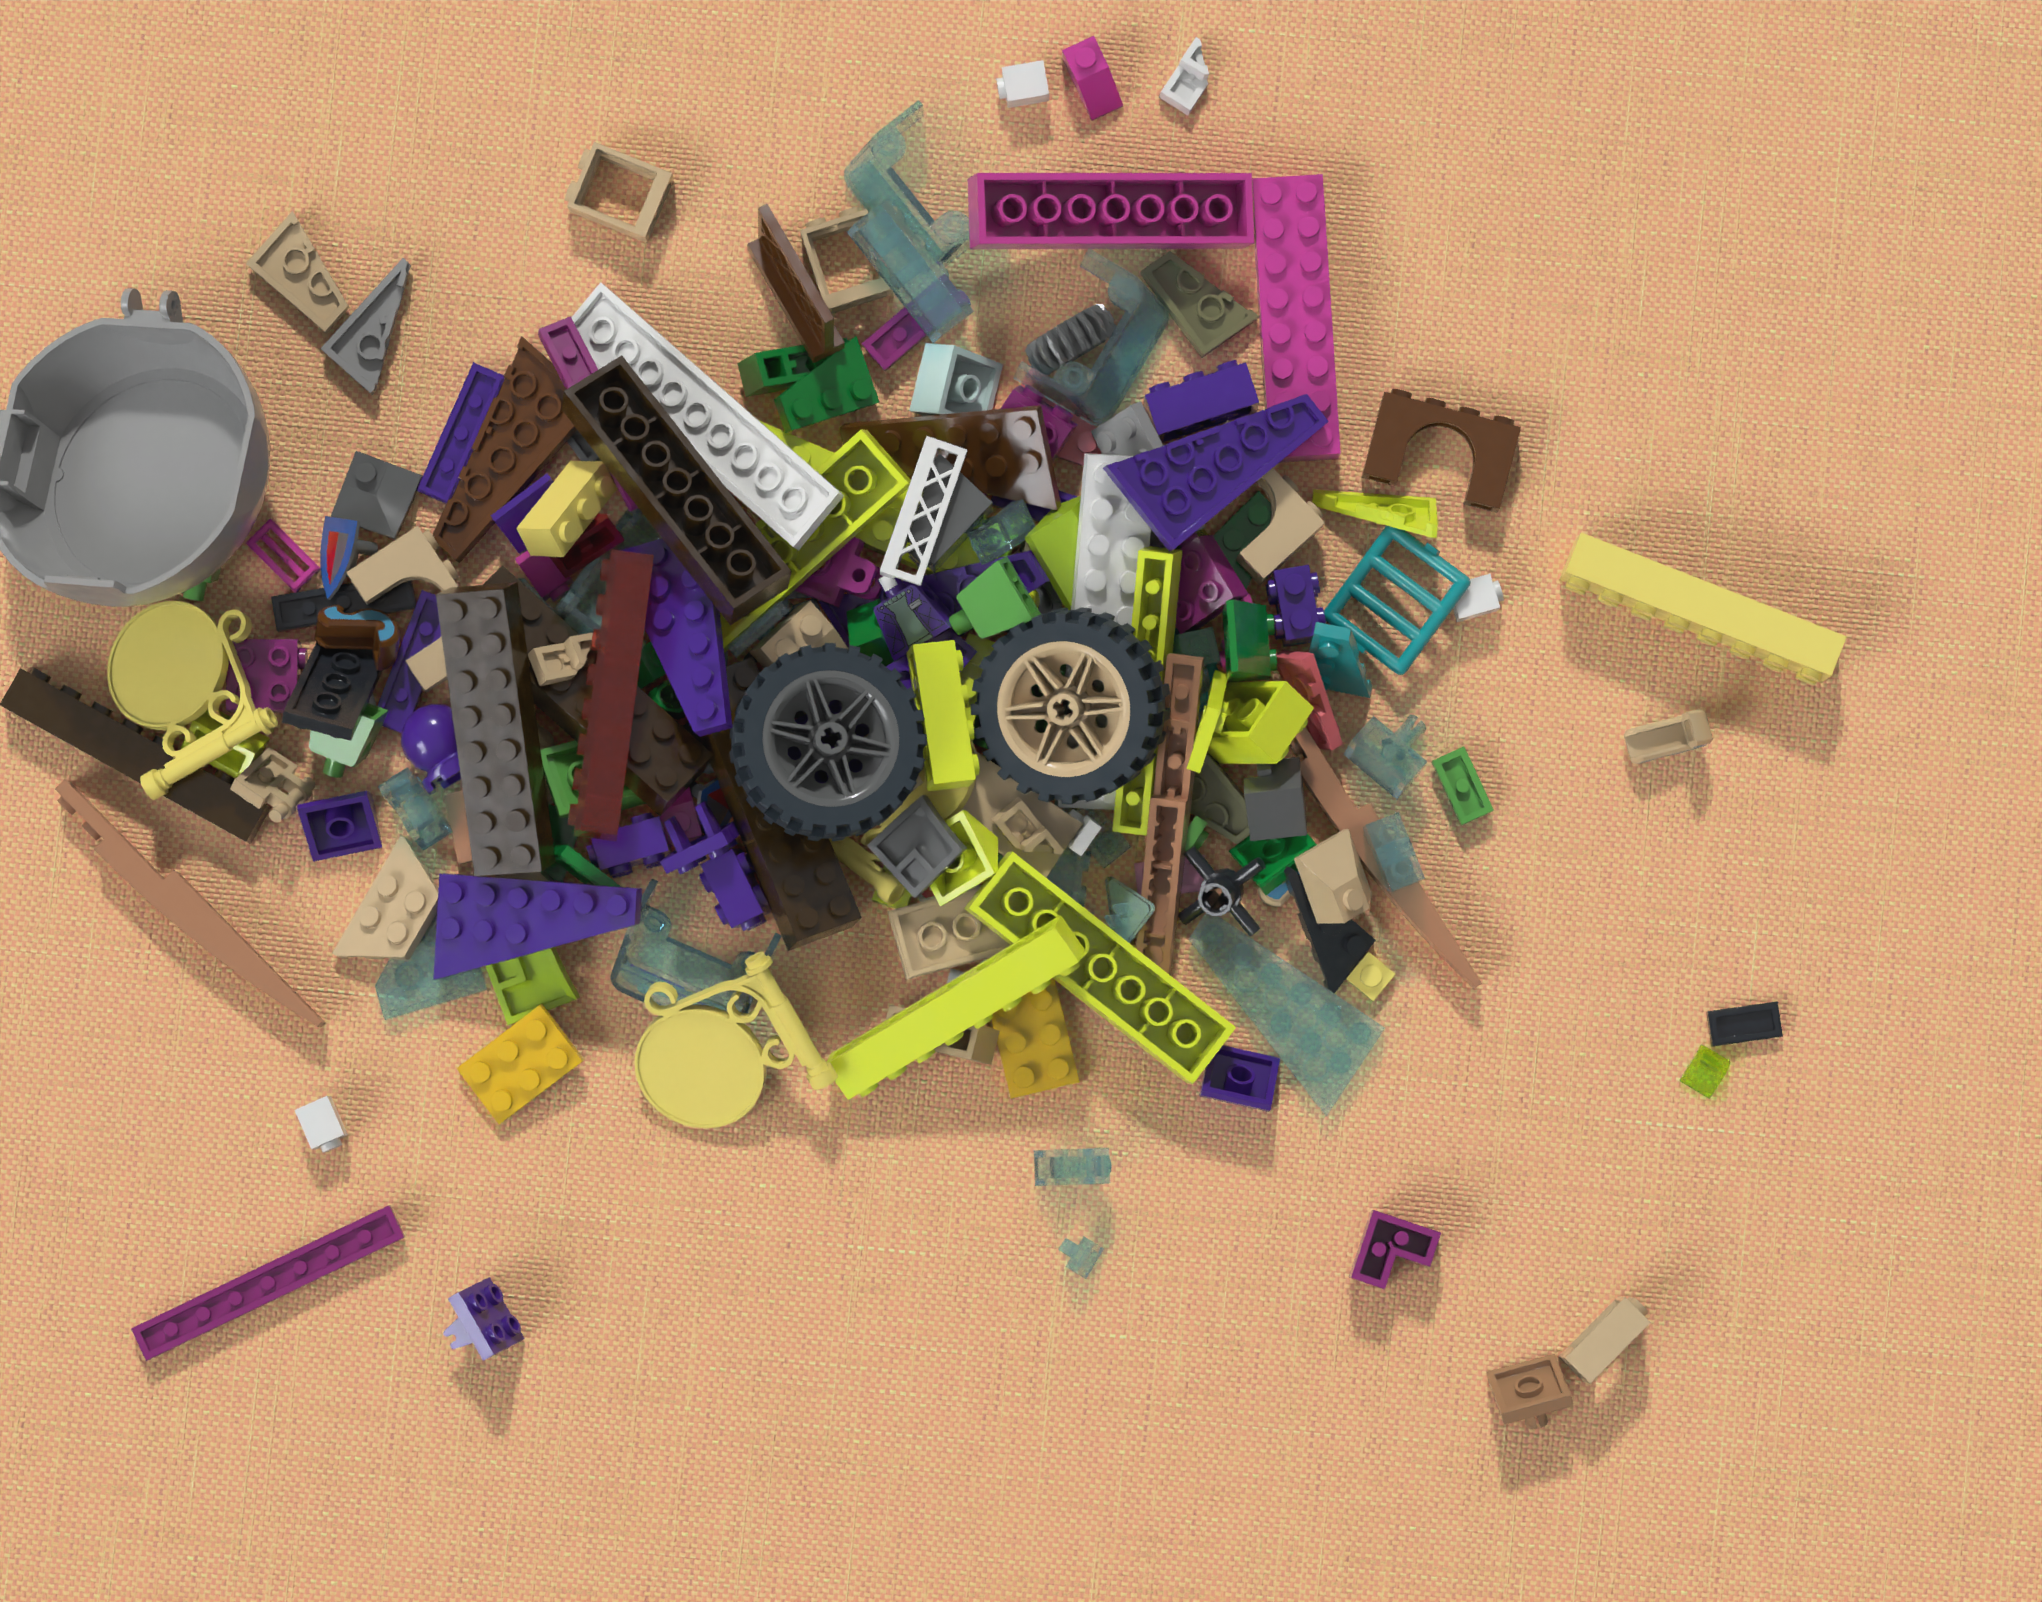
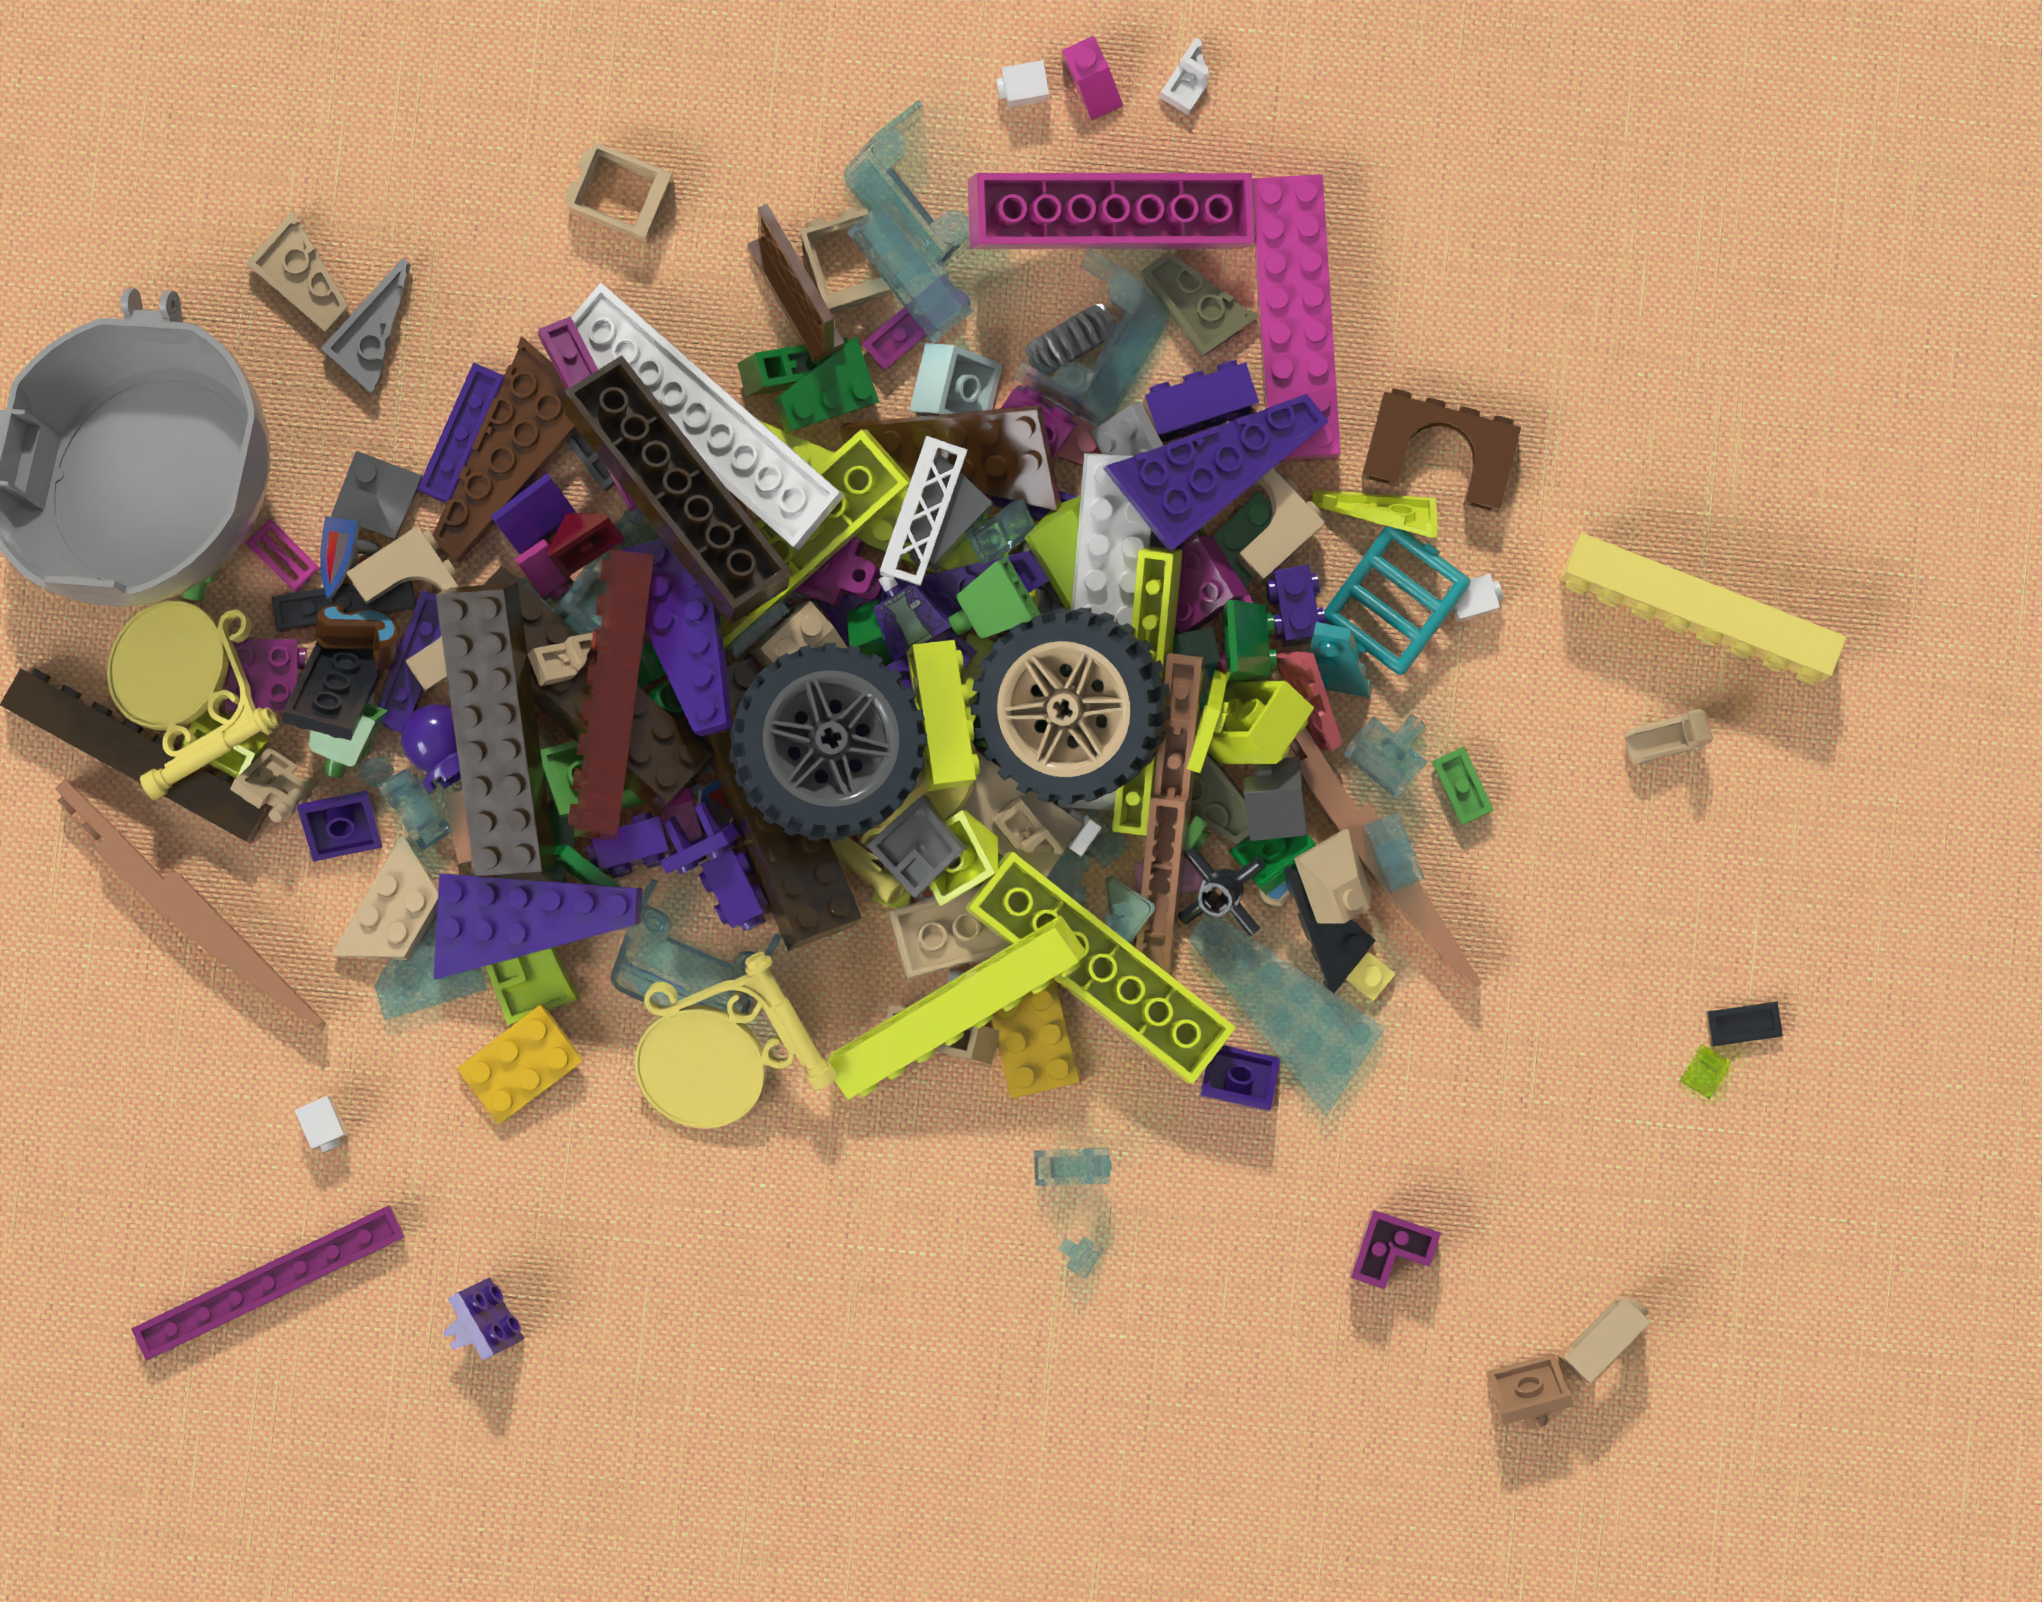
(375, 771): none -> clear light blue plate
(566, 508): light yellow brick -> none

